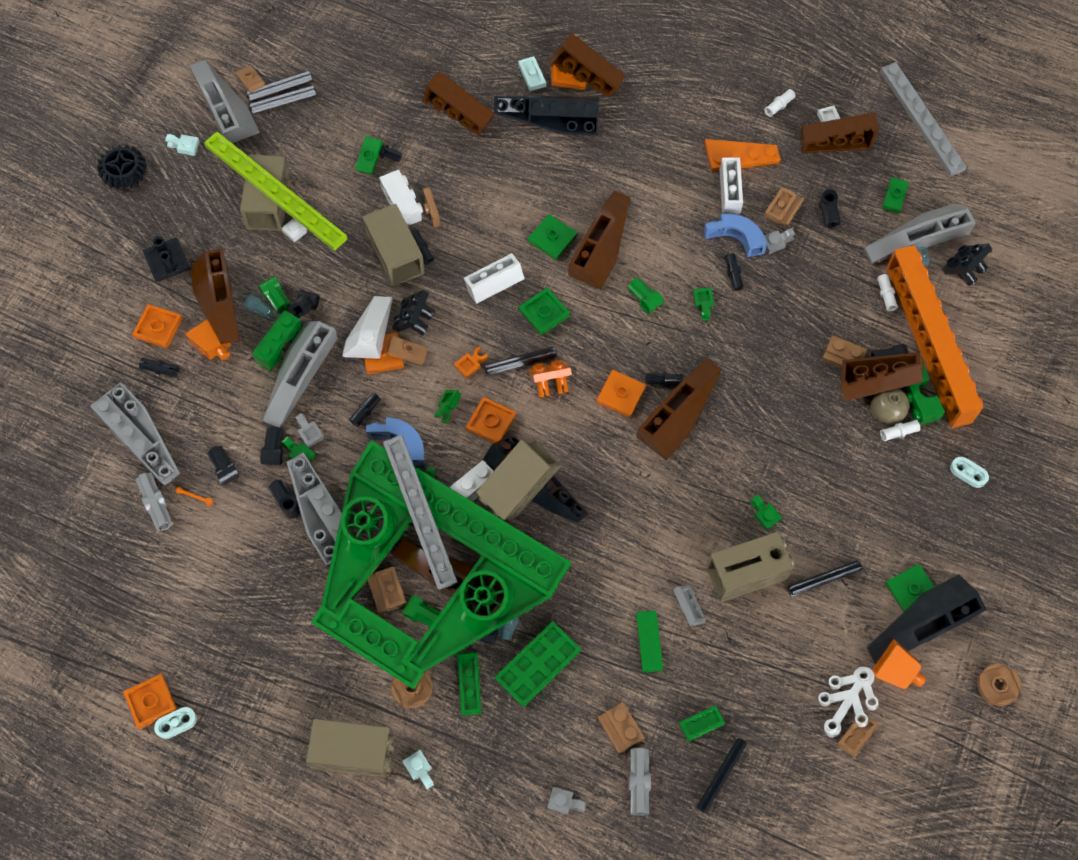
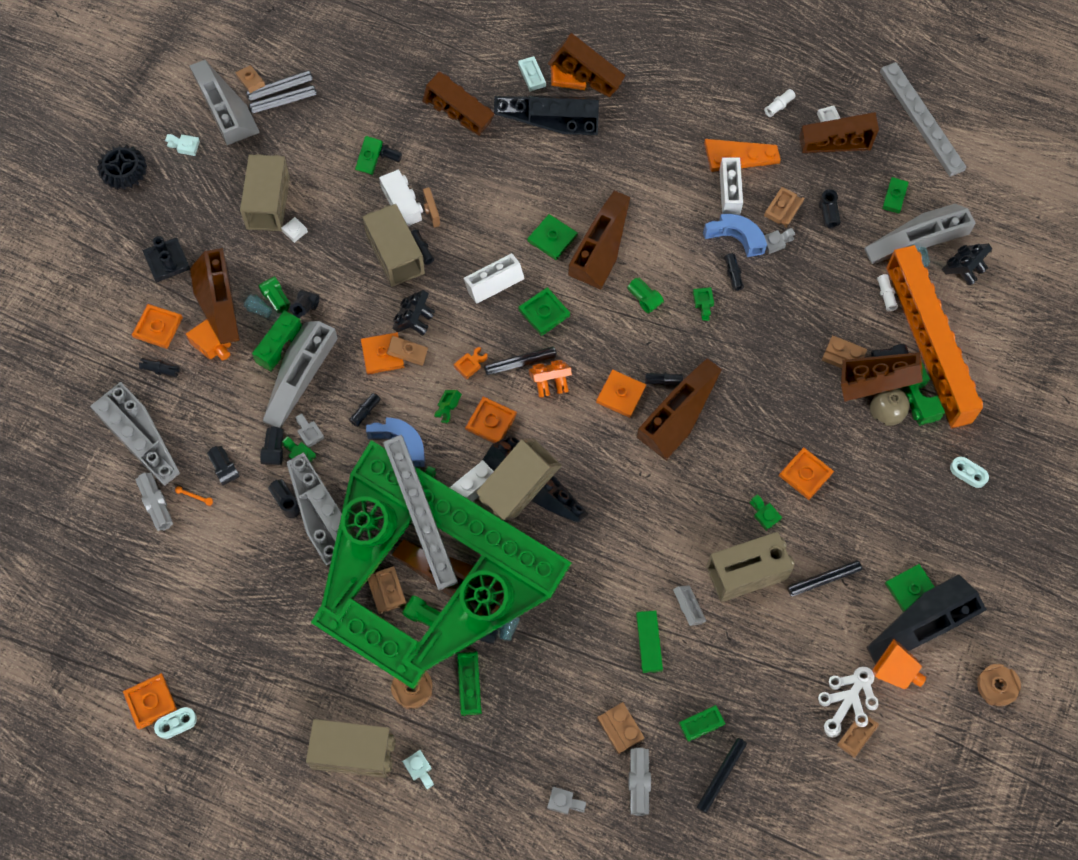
(276, 191): lime plate -> none
(369, 332): white wedge -> none
(537, 664): green plate -> none
(806, 473): none -> orange plate
(900, 430): white pin -> none

